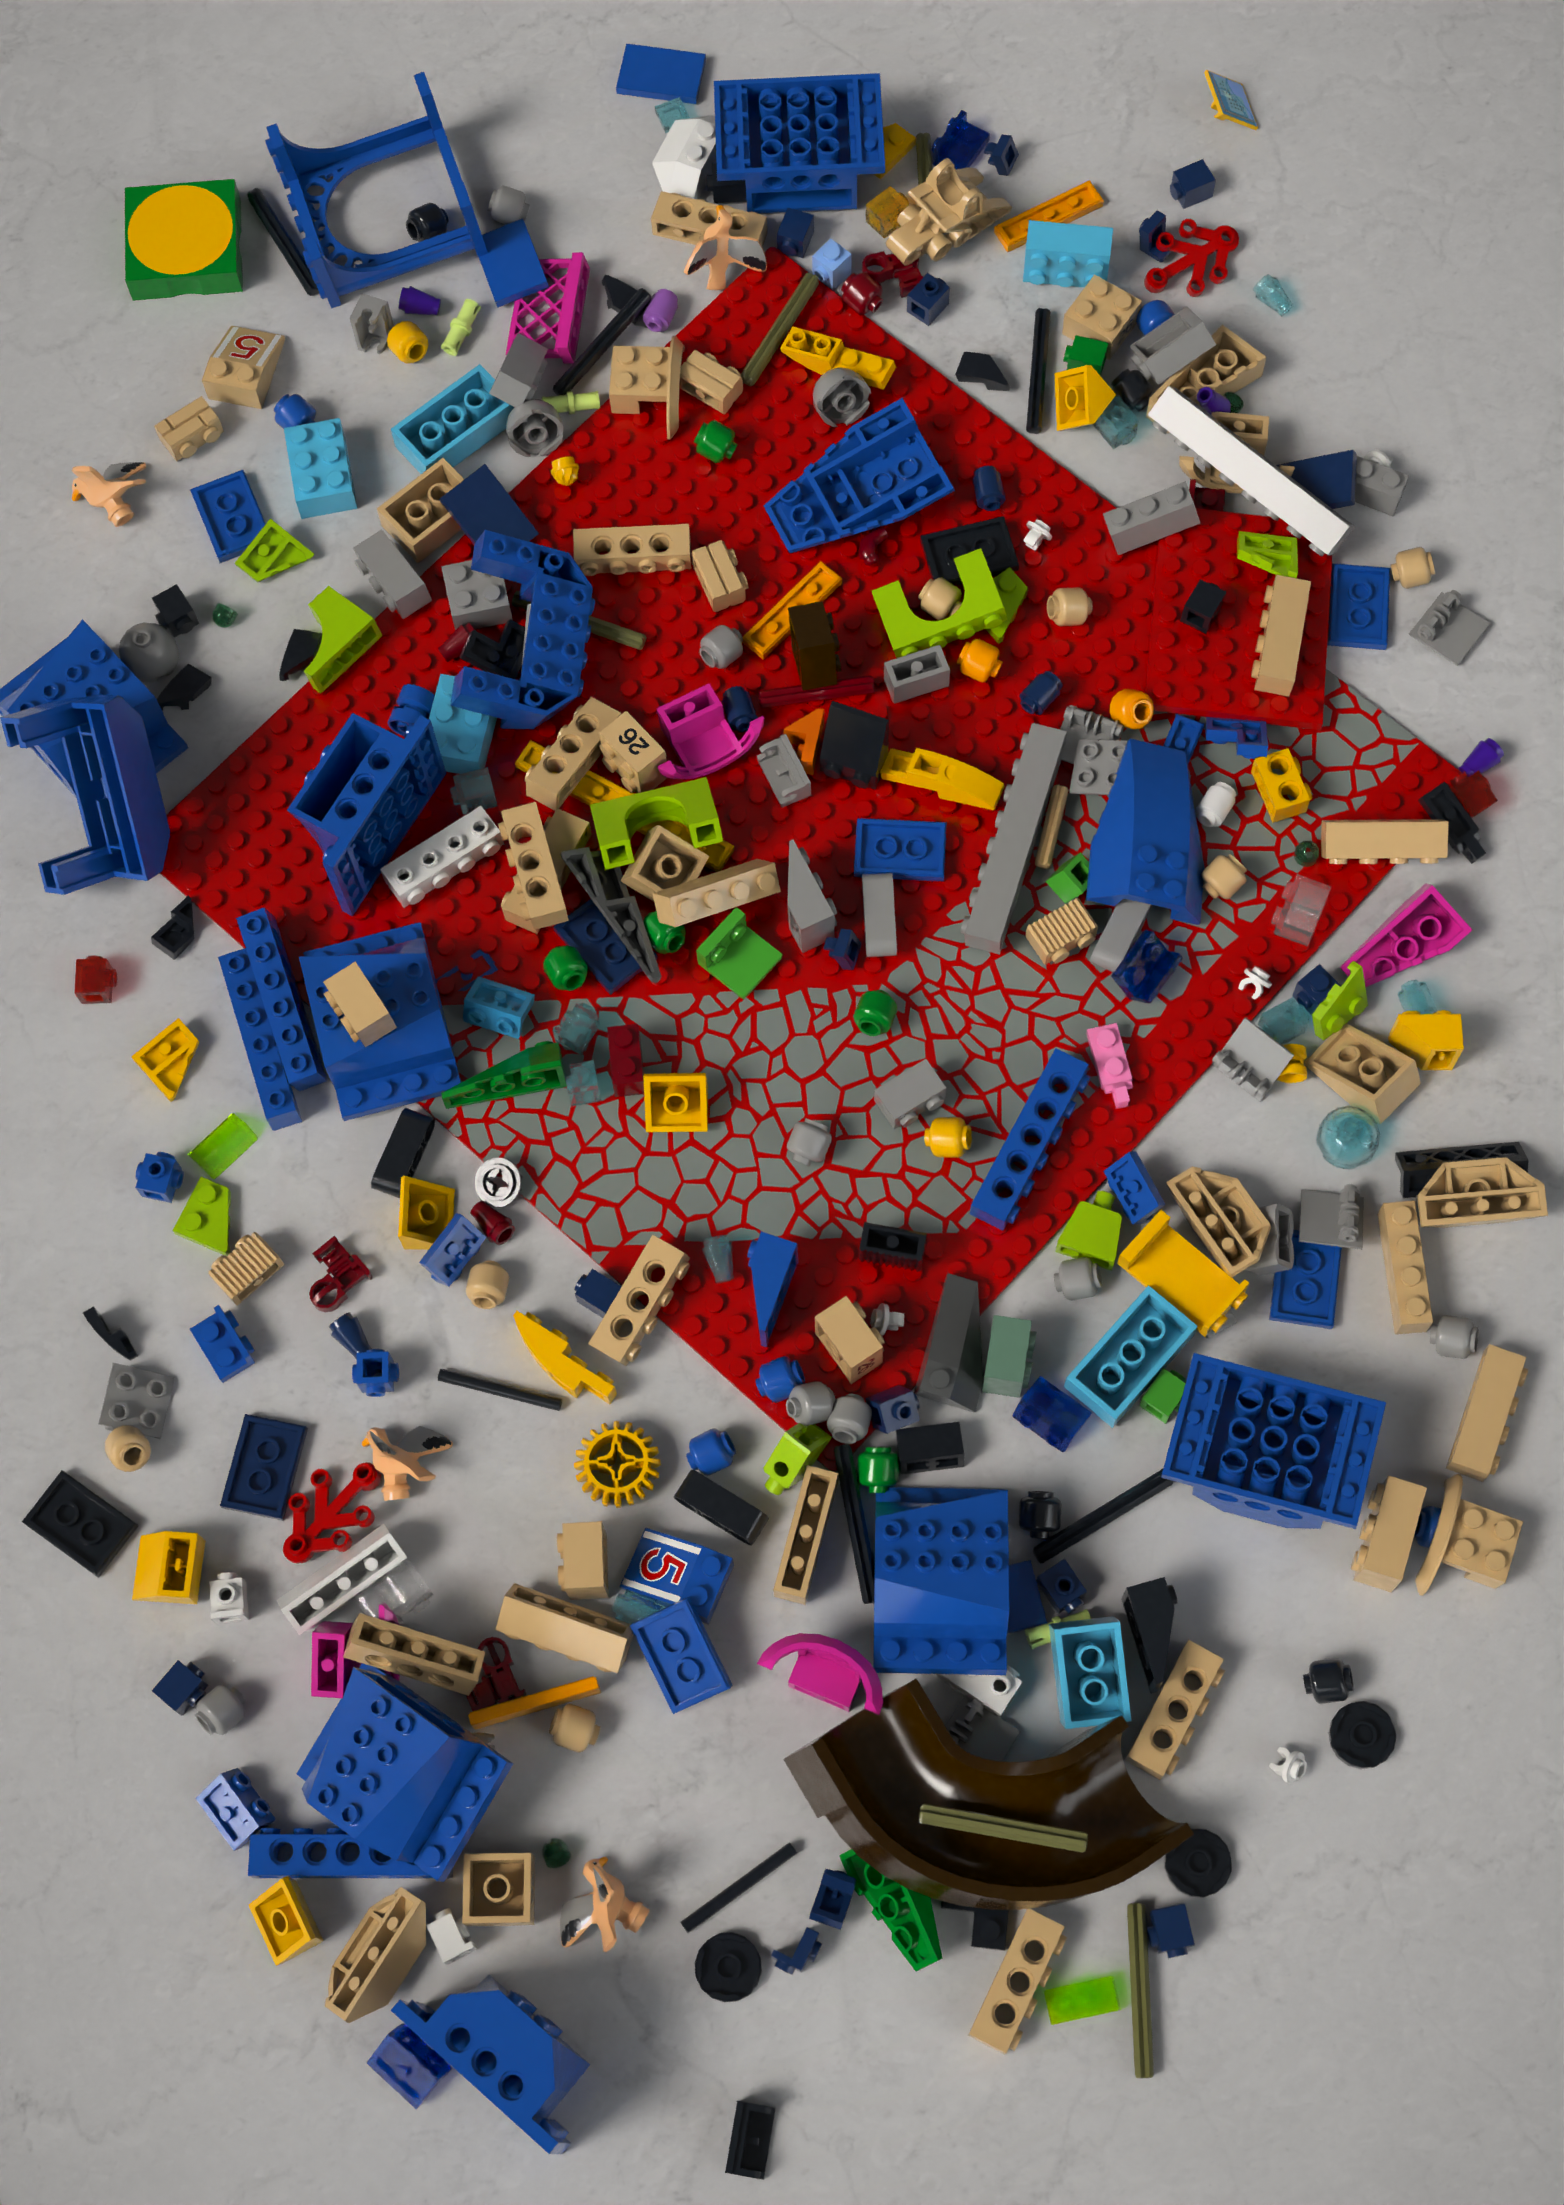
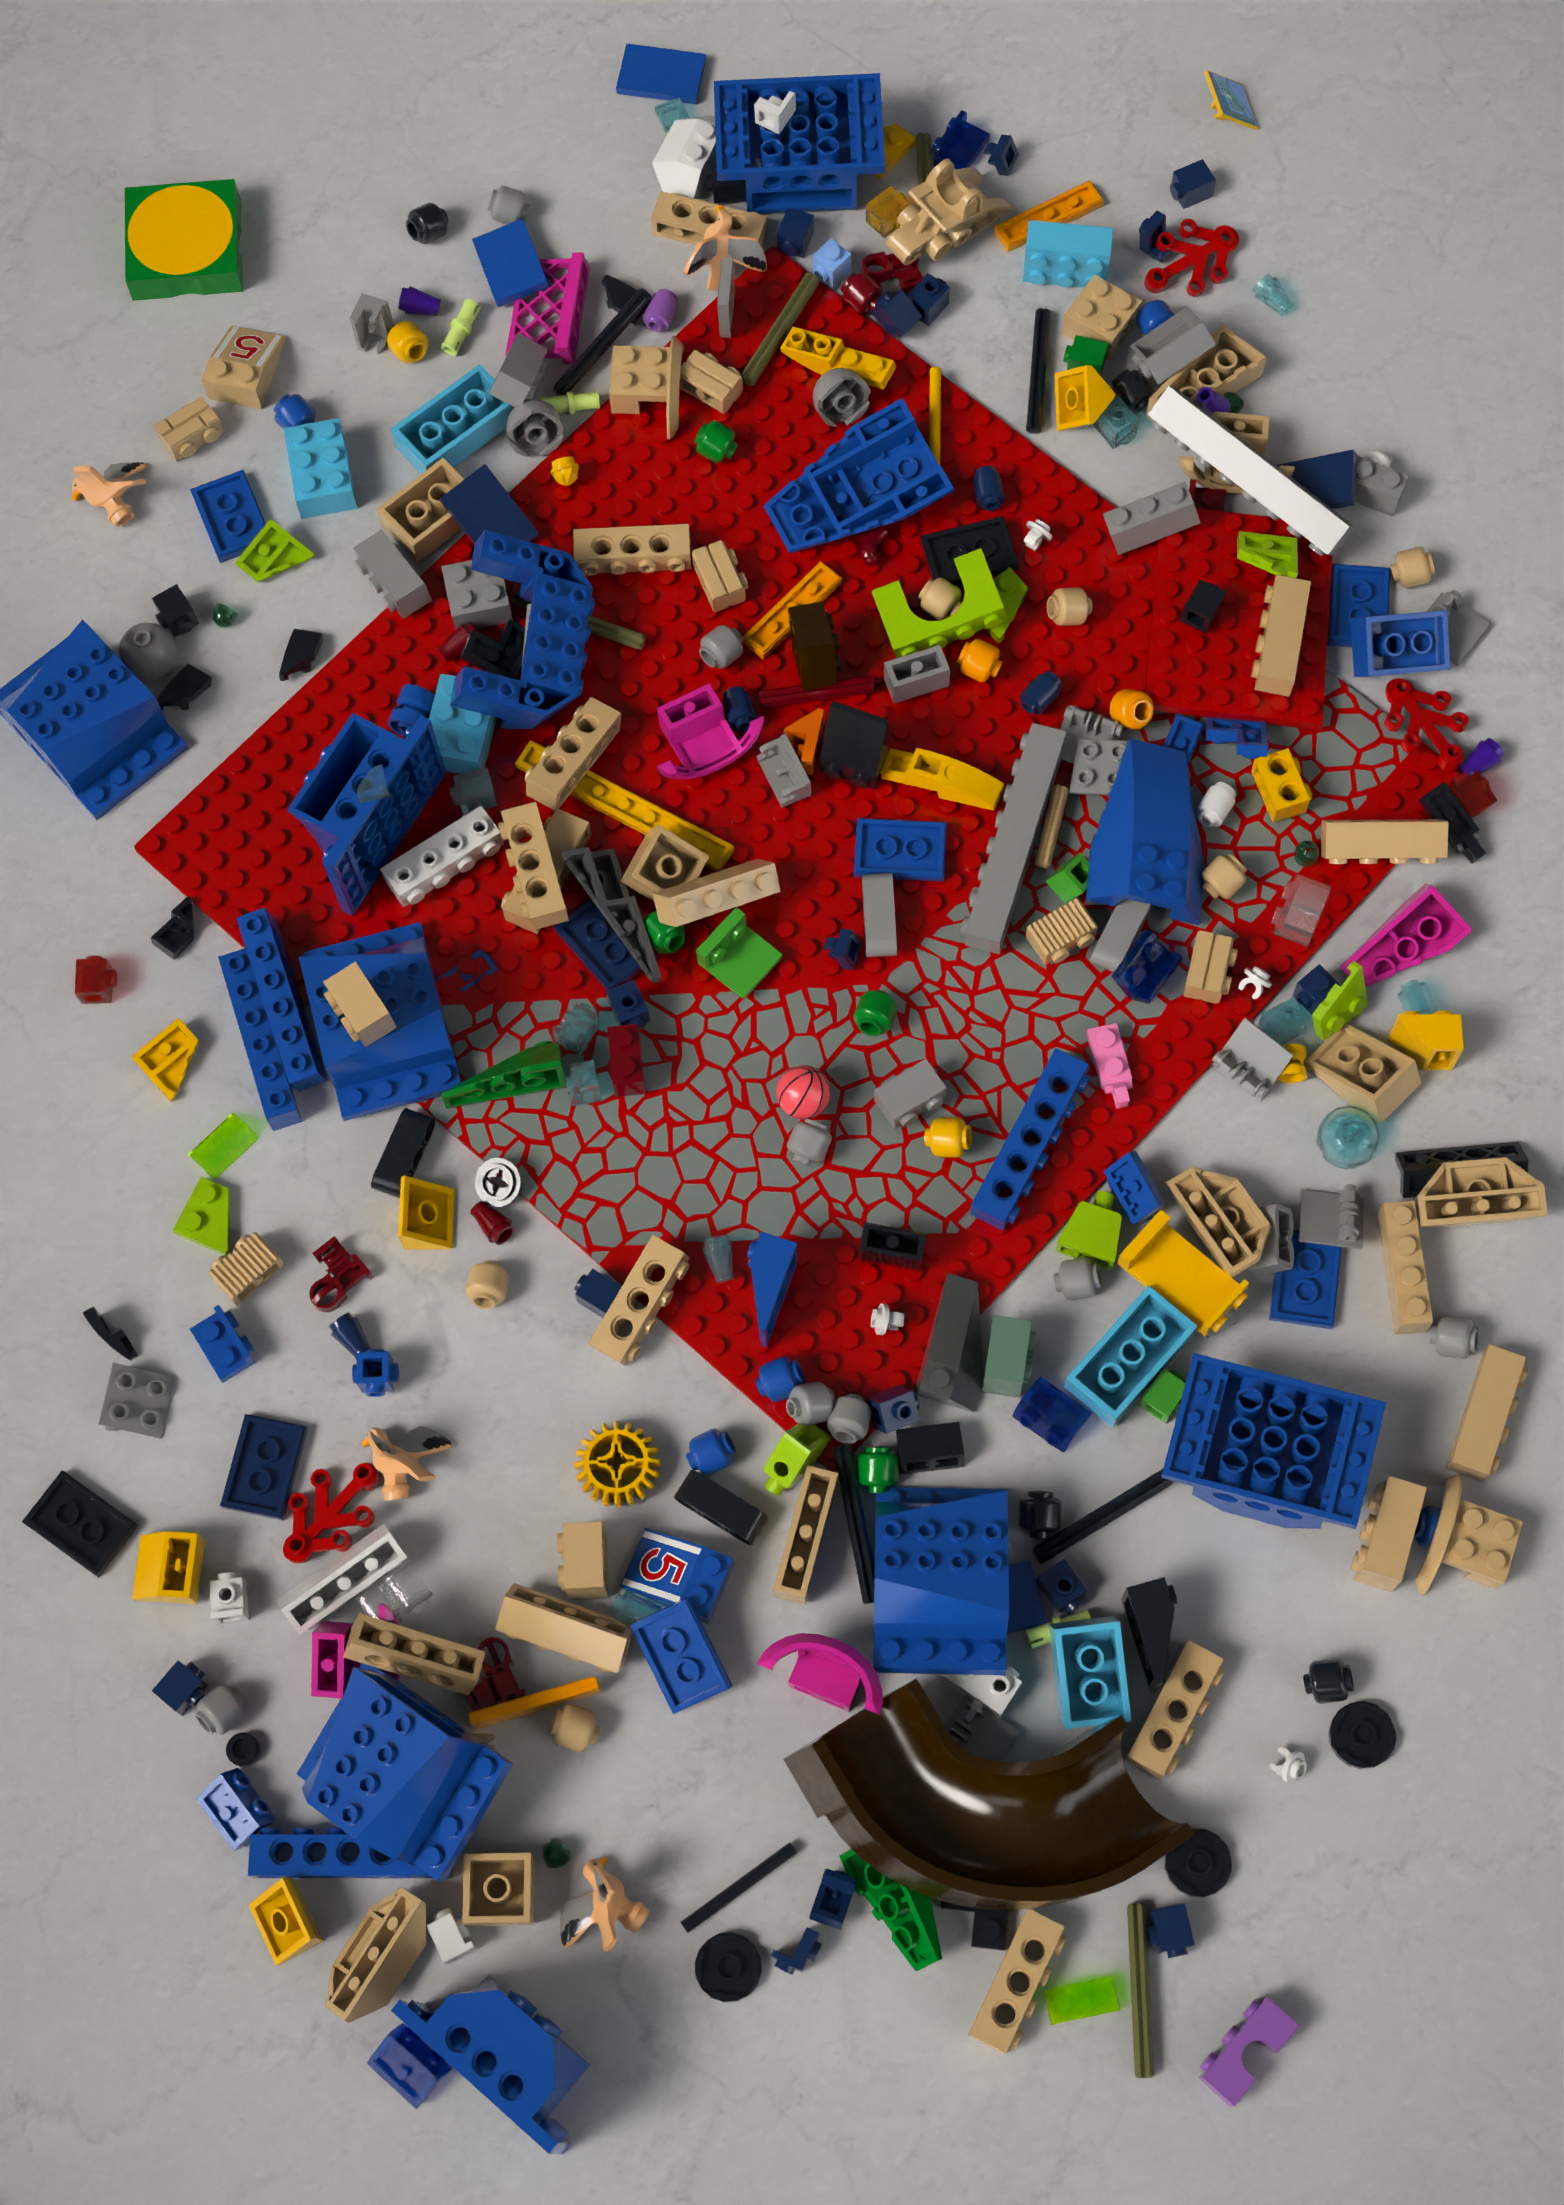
(112, 786): blue wedge -> none
(127, 1448): tan head -> none
(159, 1177): blue brick -> none
(243, 1749): none -> black tile
(282, 240): black axle -> none
(309, 167): blue arch -> none
(345, 637): lime arch -> none
(373, 785): none -> clear light blue tile
(452, 1250): blue bracket -> none
(497, 1007): dark azure bracket -> none
(500, 1389): black piece -> none
(552, 1352): yellow slope -> none
(565, 968): green head -> none
(628, 1005): none -> dark blue brick
(632, 754): tan brick -> none
(676, 1102): yellow slope -> none
(683, 802): lime arch -> none
(726, 297): none -> light grey tile
(750, 2140): black hinge -> none
(775, 112): none -> white panel
(803, 1092): none -> coral piece
(809, 913): light grey slope -> none
(849, 1339): tan brick -> none
(896, 313): none -> dark blue brick
(935, 412): none -> yellow bar
(981, 369): black slope -> none
(1003, 1827): olive axle -> none
(1209, 967): none -> tan brick
(1225, 2071): none -> medium lavender arch
(1400, 643): none -> blue slope
(1402, 693): none -> red plant

